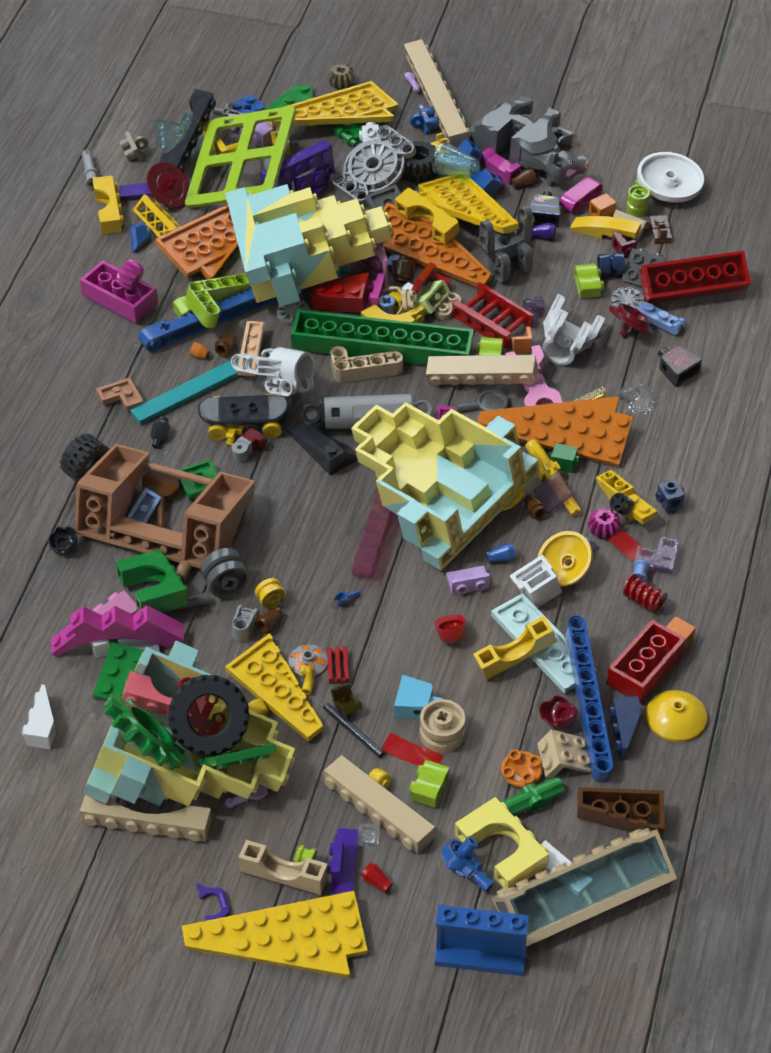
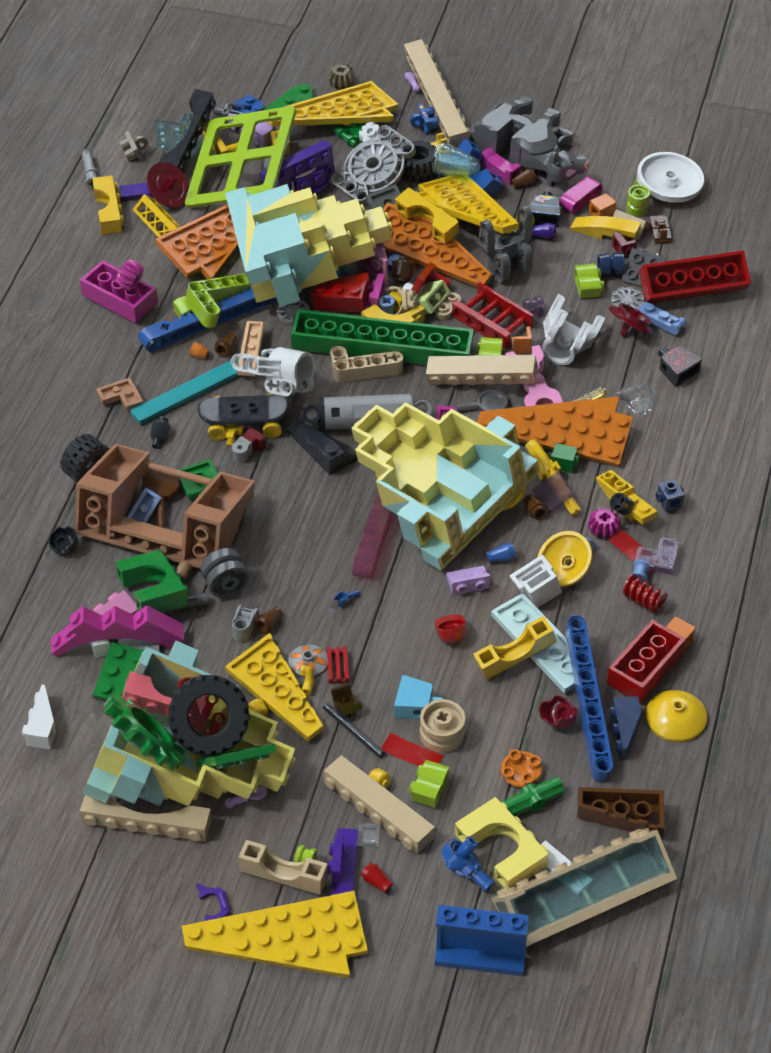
(139, 235): blue piece -> none
(270, 593): yellow wheel -> none
(562, 751): tan bracket -> none

